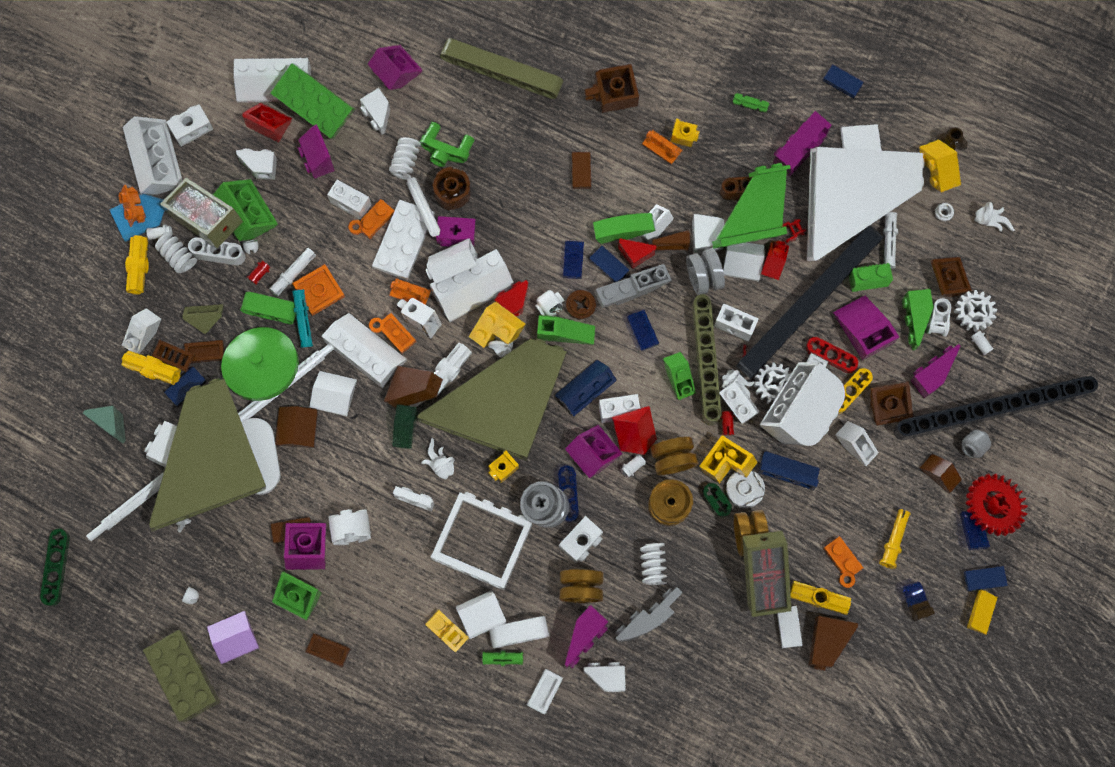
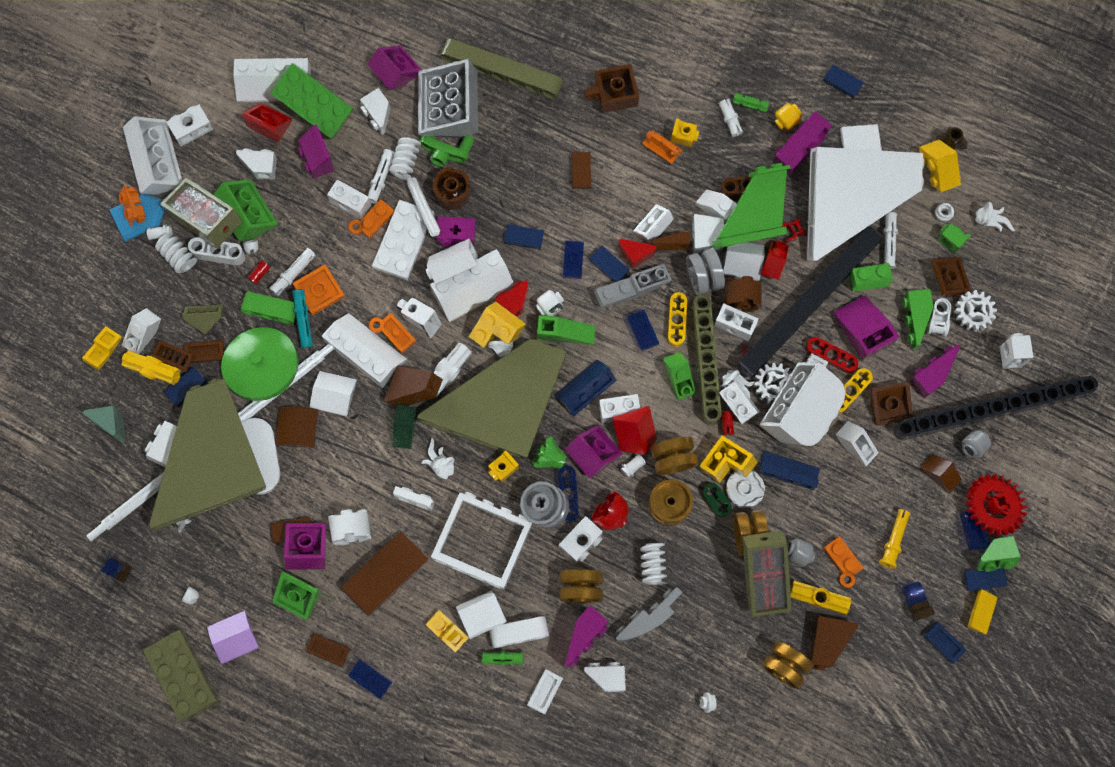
(54, 567): dark green beam -> none
(102, 349): none -> yellow slope
(116, 569): none -> clear blue leg
(137, 265): yellow piece -> none
(370, 679): none -> clear blue plate
(384, 574): none -> reddish brown slope
(386, 158): none -> white pin
(406, 291): orange hinge -> none
(448, 100): none -> light grey slope
(524, 236): none -> dark blue tile
(549, 455): none -> bright green rock
(579, 296): reddish brown gear -> none
(612, 512): none -> red cylinder
(623, 227): bright green slope -> none
(672, 306): none -> yellow beam
(708, 702): none -> white plate
(716, 204): none -> white slope
(730, 117): none -> white pin
(743, 294): none -> reddish brown brick
(787, 665): none -> pearl gold wheel
(788, 116): none -> yellow head
(789, 628): white tile -> none
(800, 552): none -> light grey head
(944, 642): none -> dark blue tile
(952, 237): none -> bright green brick
(982, 342): white pin -> none
(1000, 554): none -> bright green slope
(1016, 351): none -> white brick

